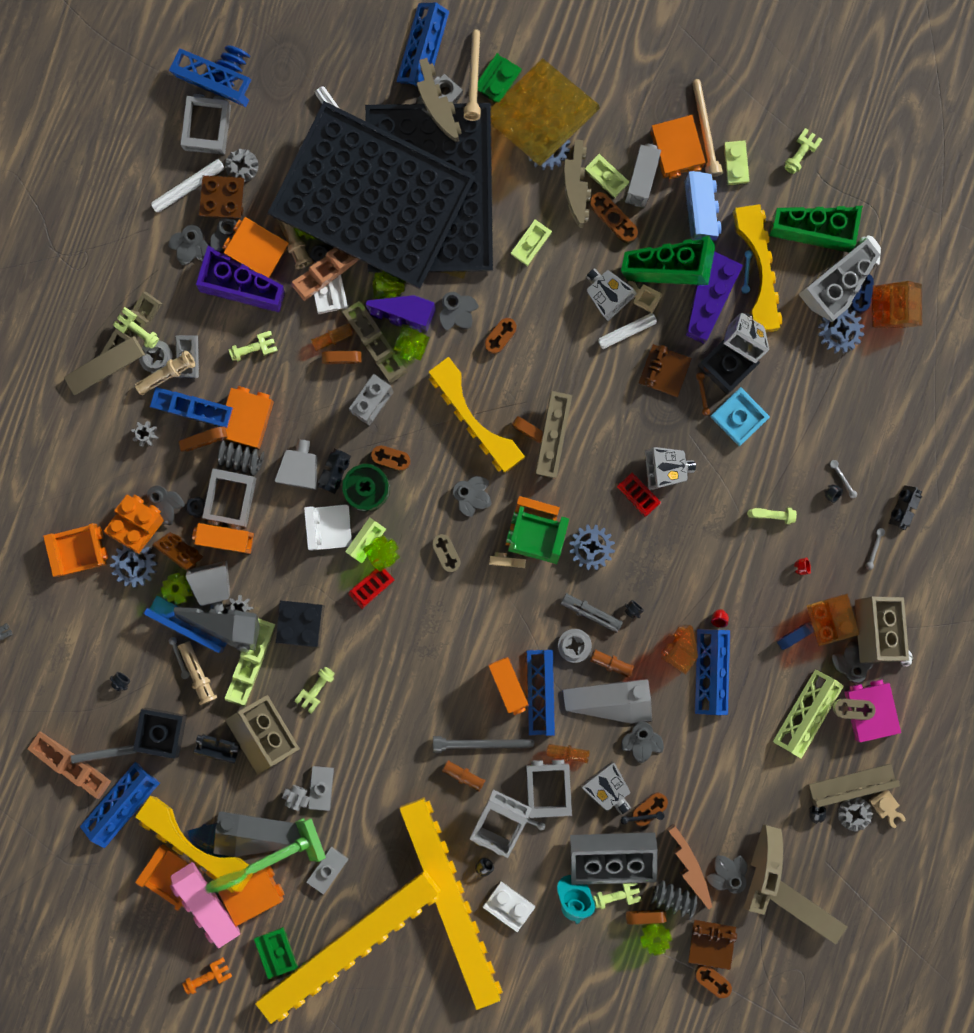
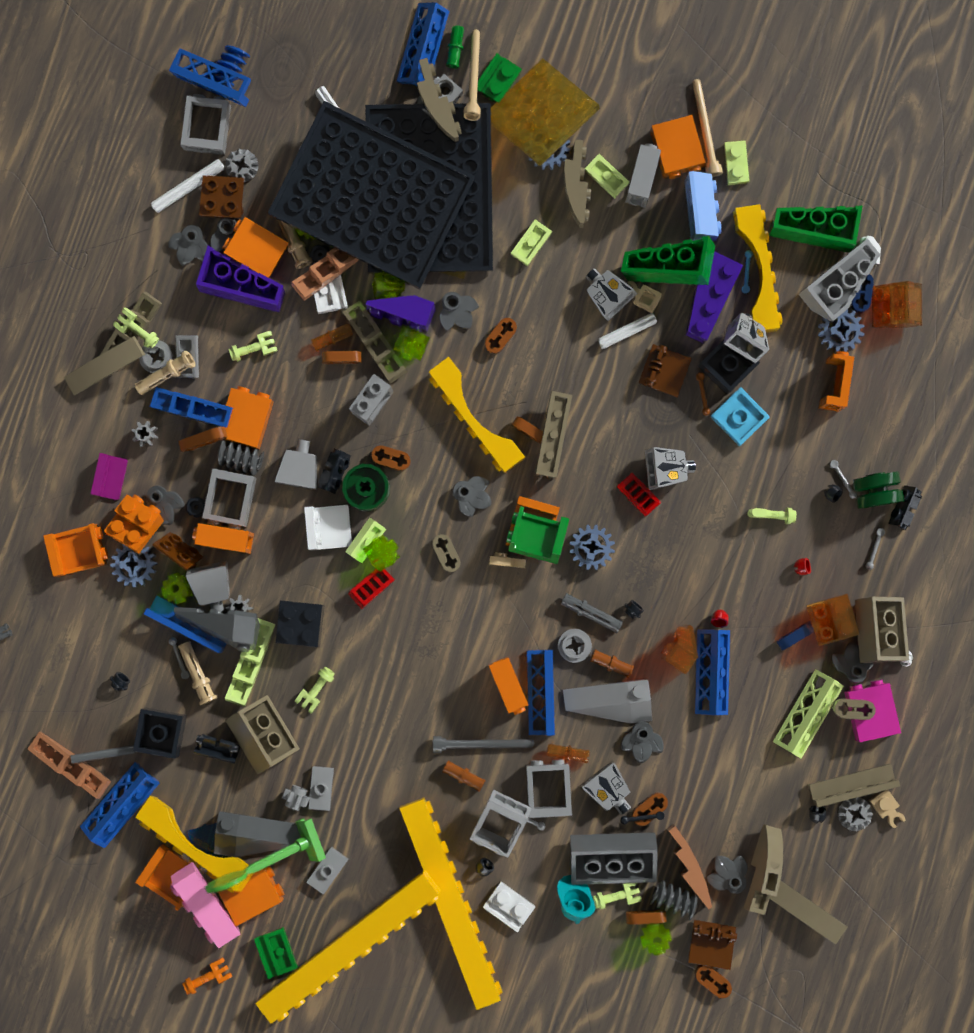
(109, 476): none -> magenta panel
(455, 47): none -> green axle
(599, 210): dark orange beam -> none
(793, 164): yellowish green hinge -> none
(842, 382): none -> orange panel
(878, 490): none -> dark green wheel

